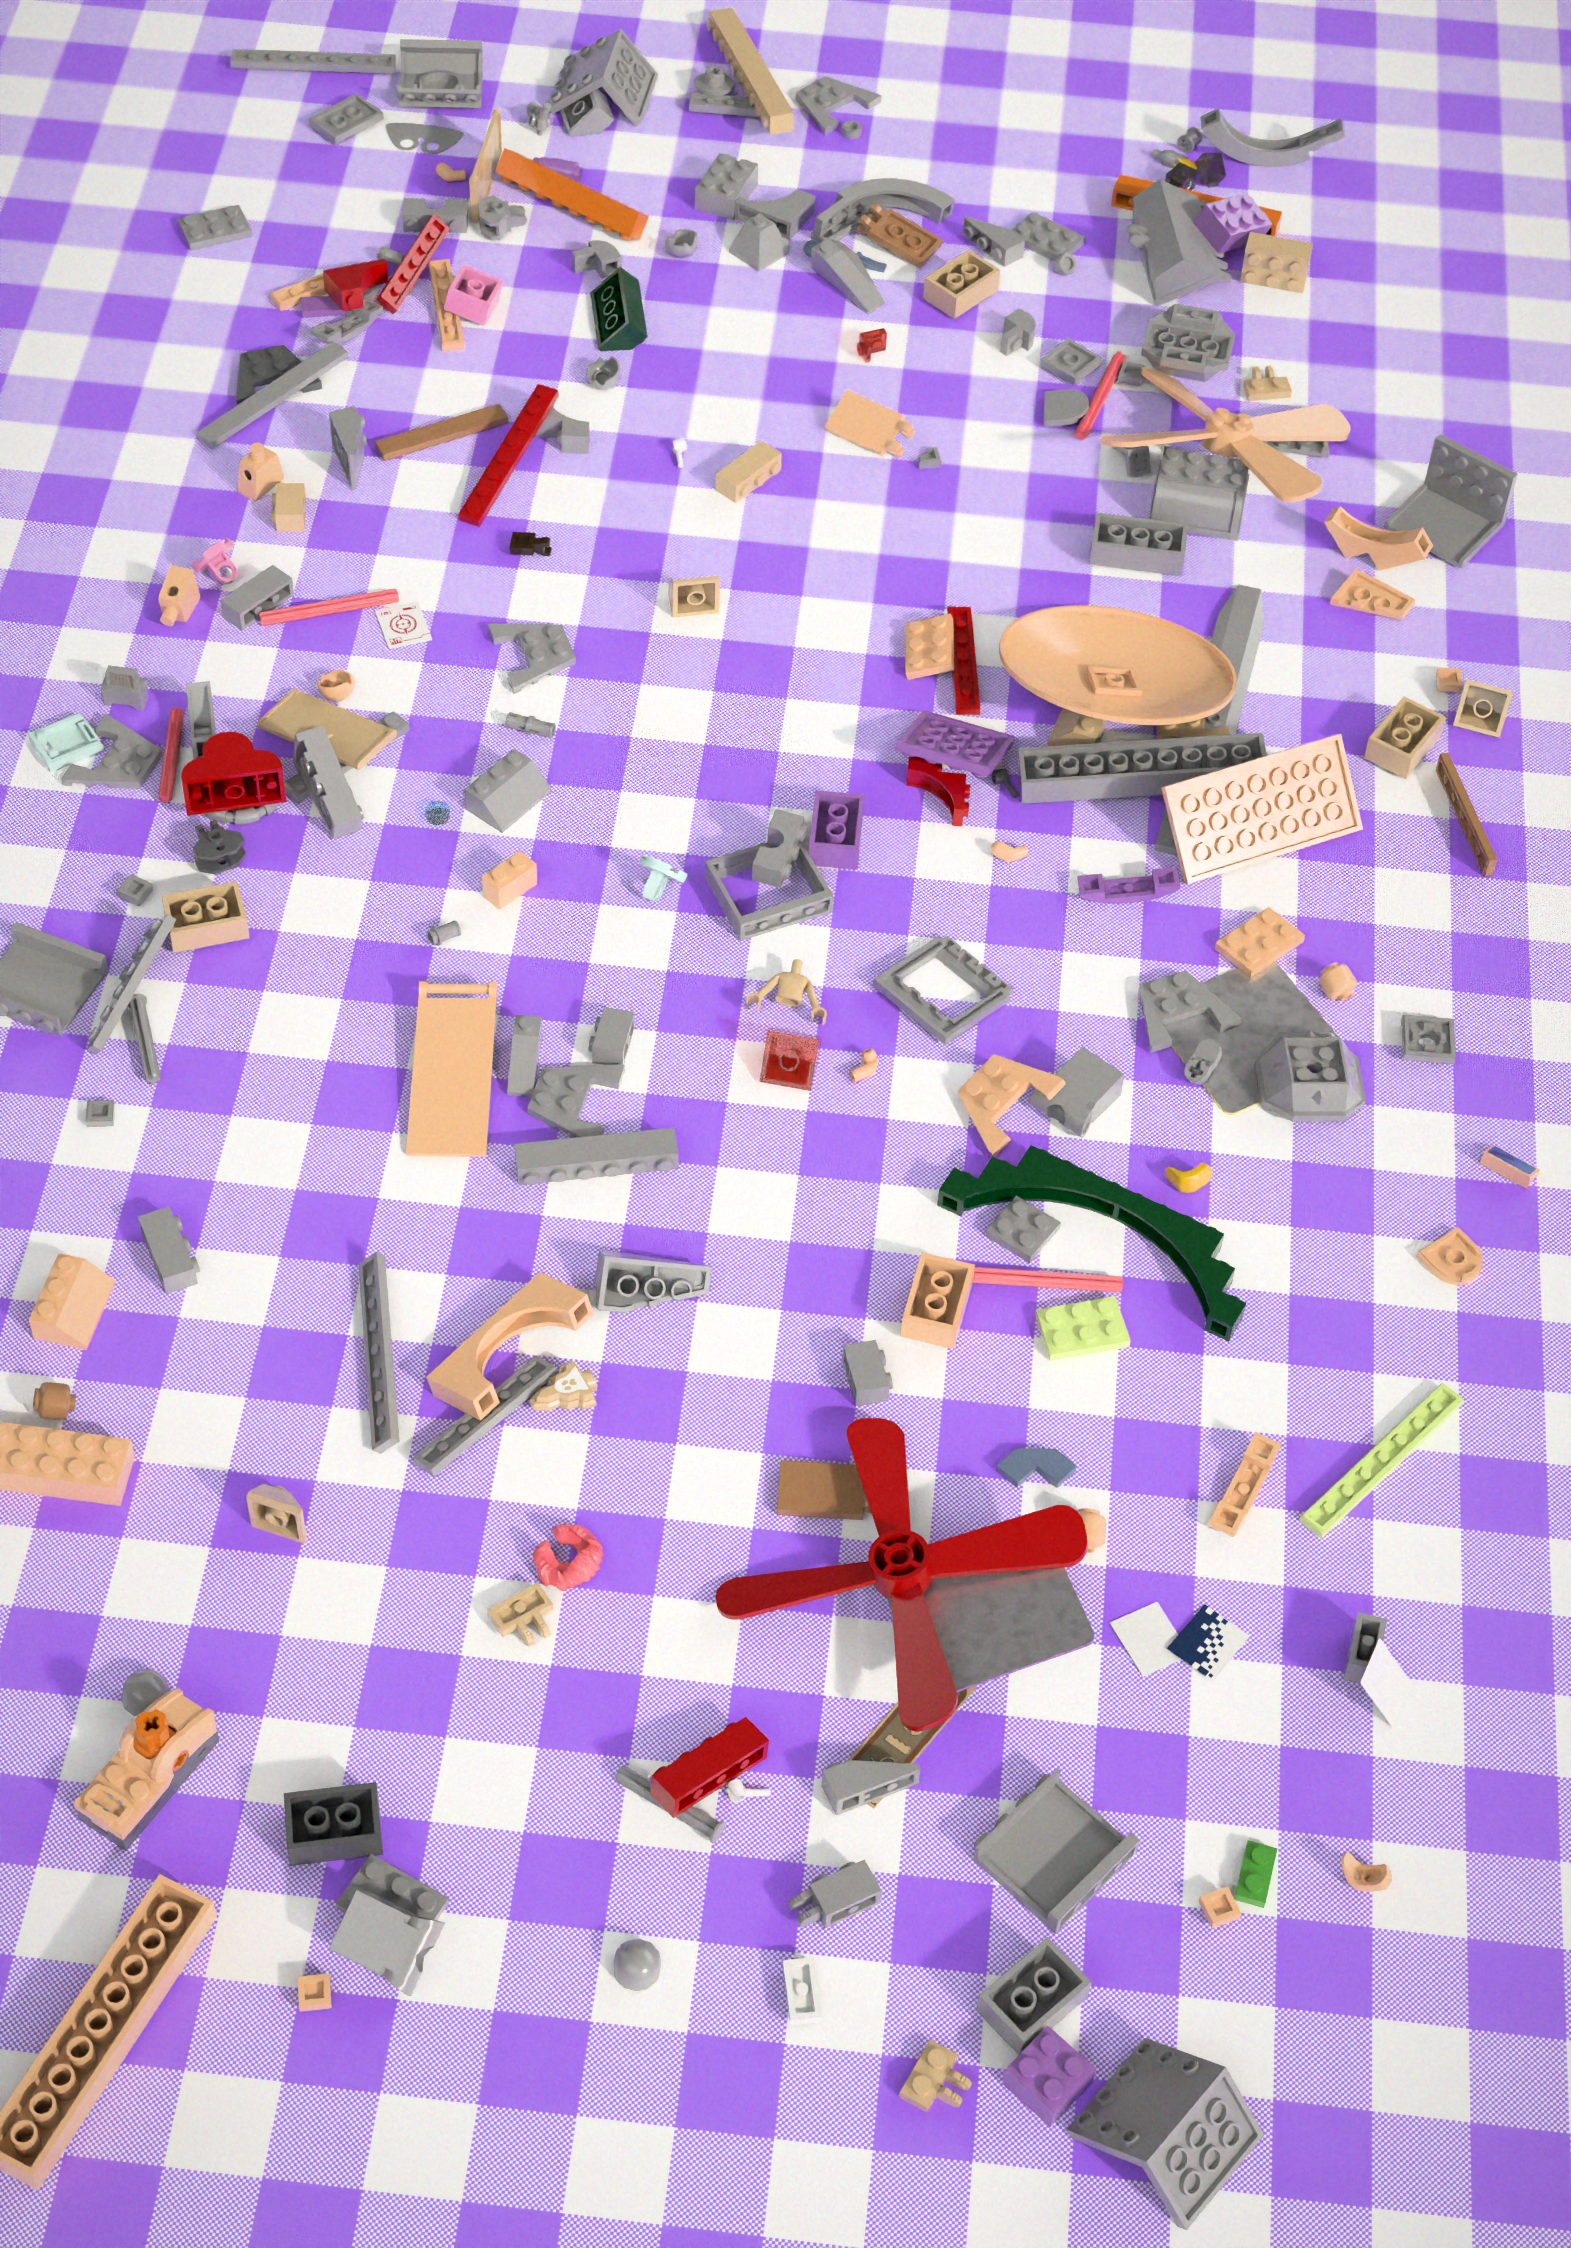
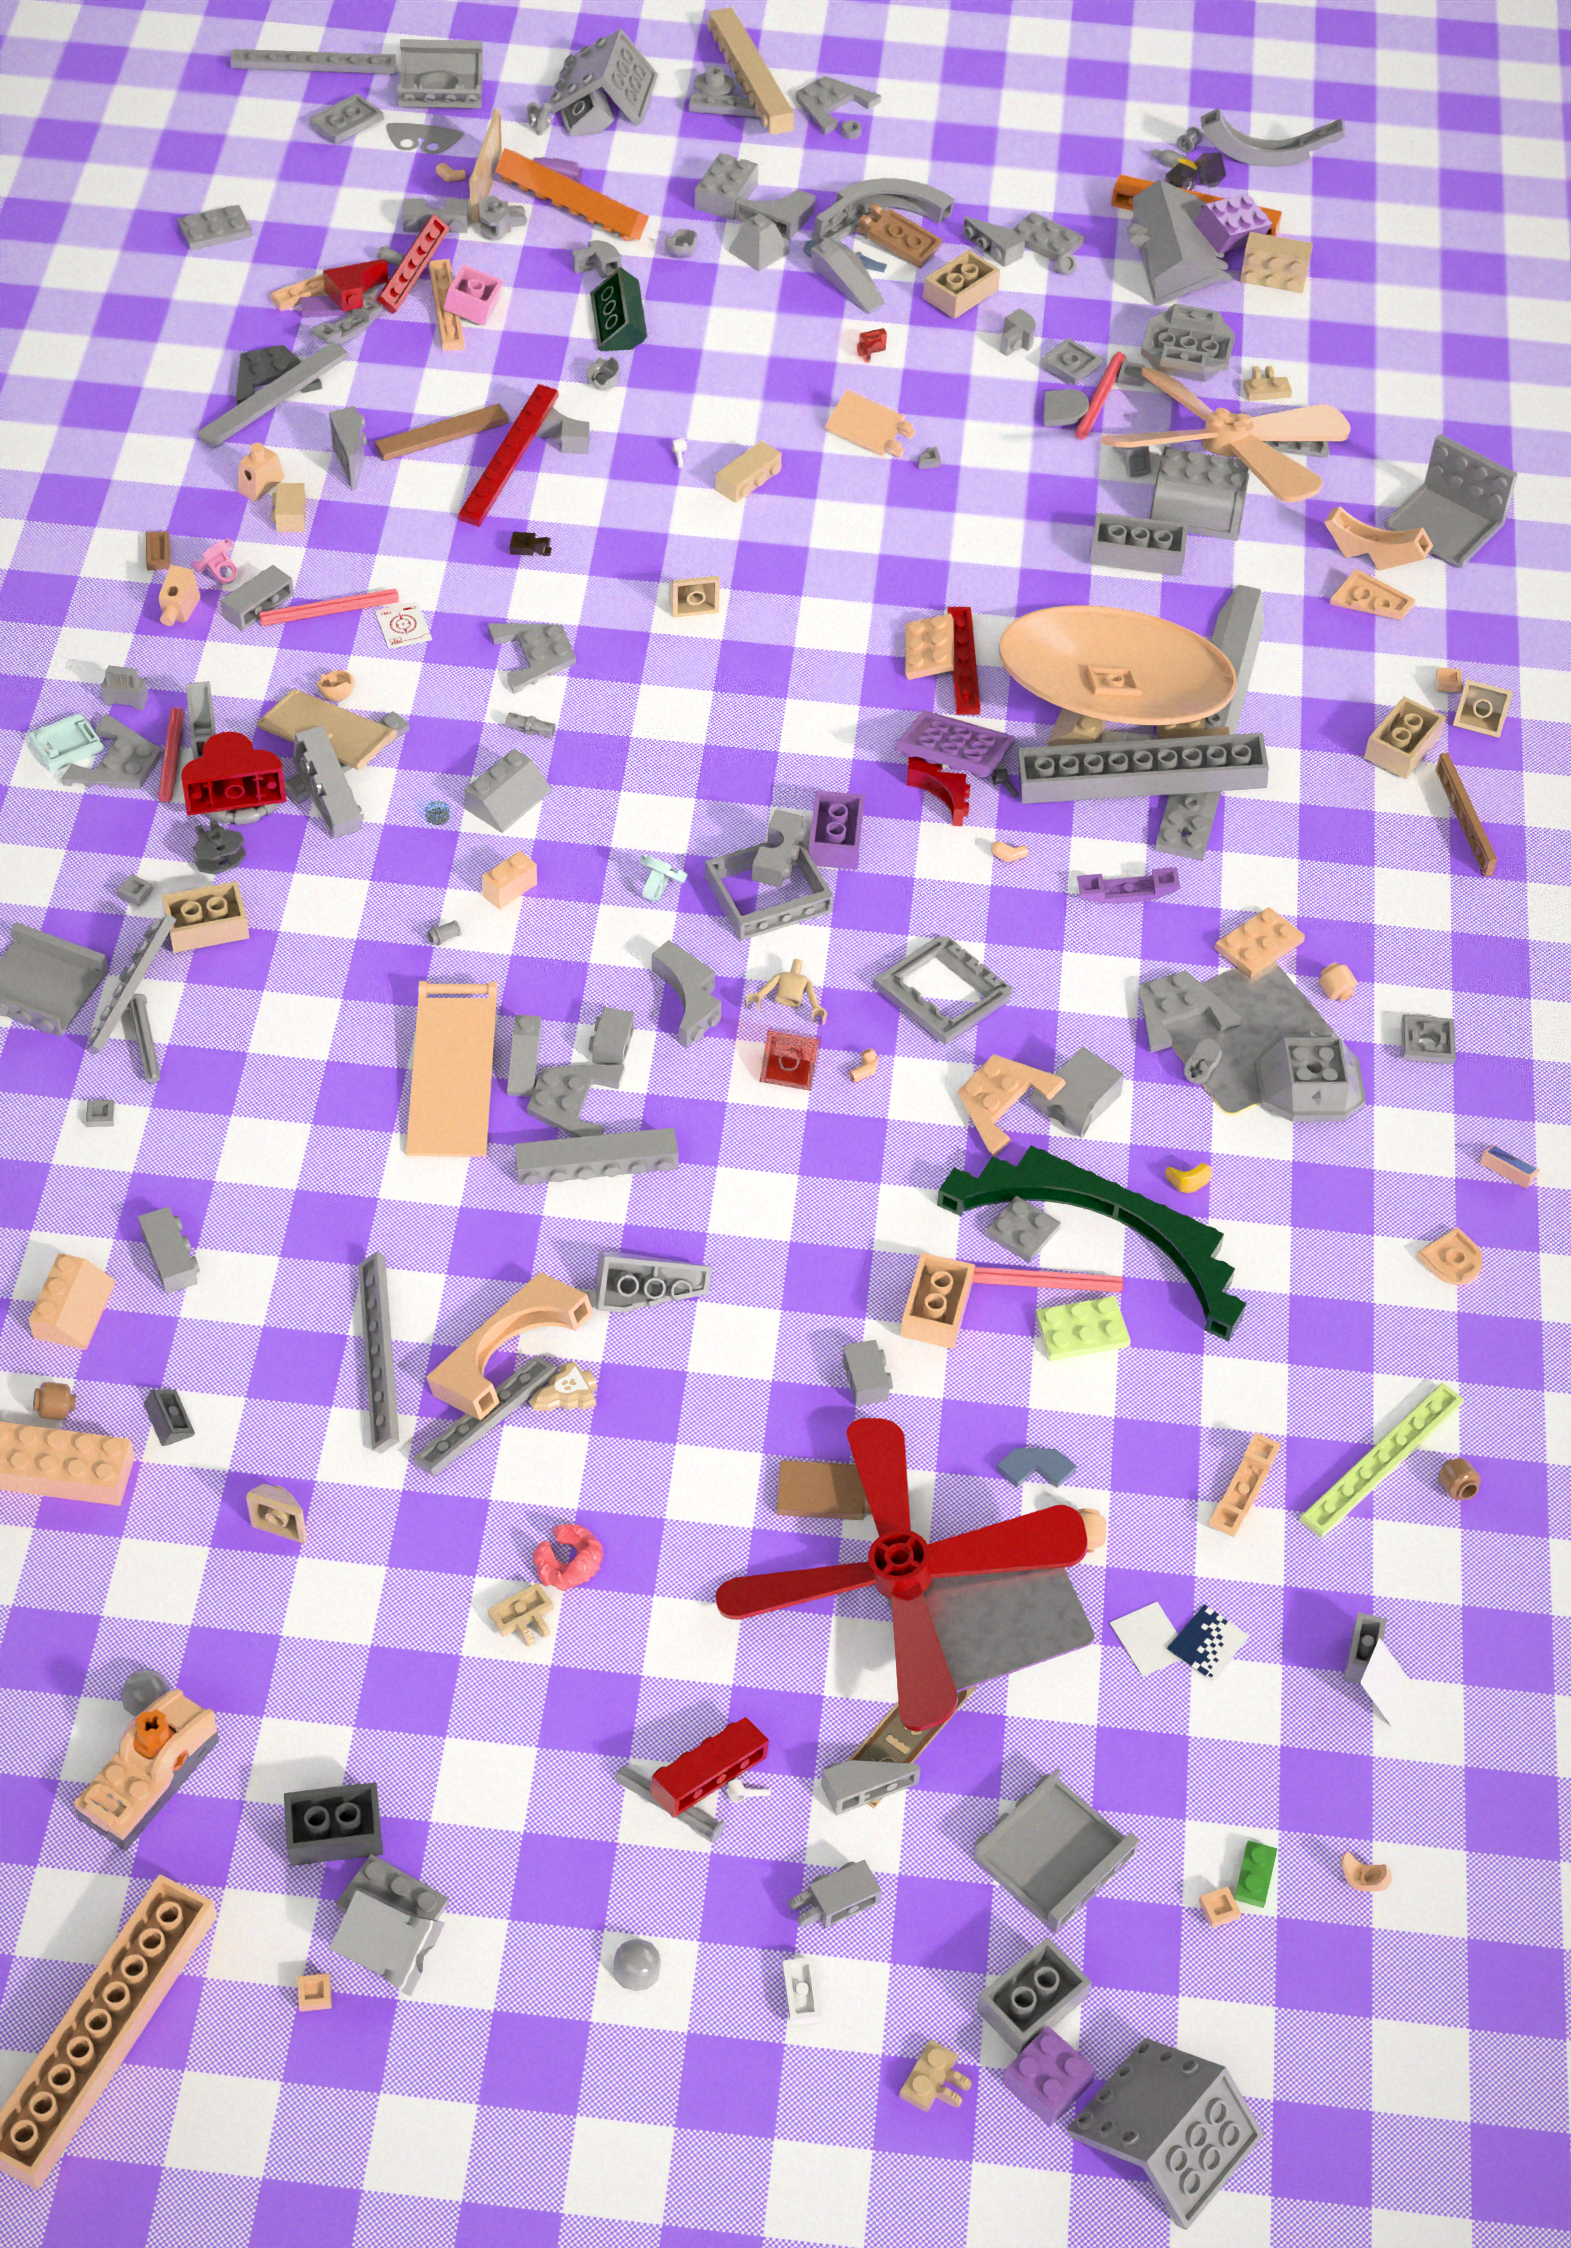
(157, 550): none -> medium nougat tile
(168, 1416): none -> dark grey slope
(693, 984): none -> light grey arch
(1262, 808): light nougat plate -> none
(1459, 1479): none -> medium nougat head

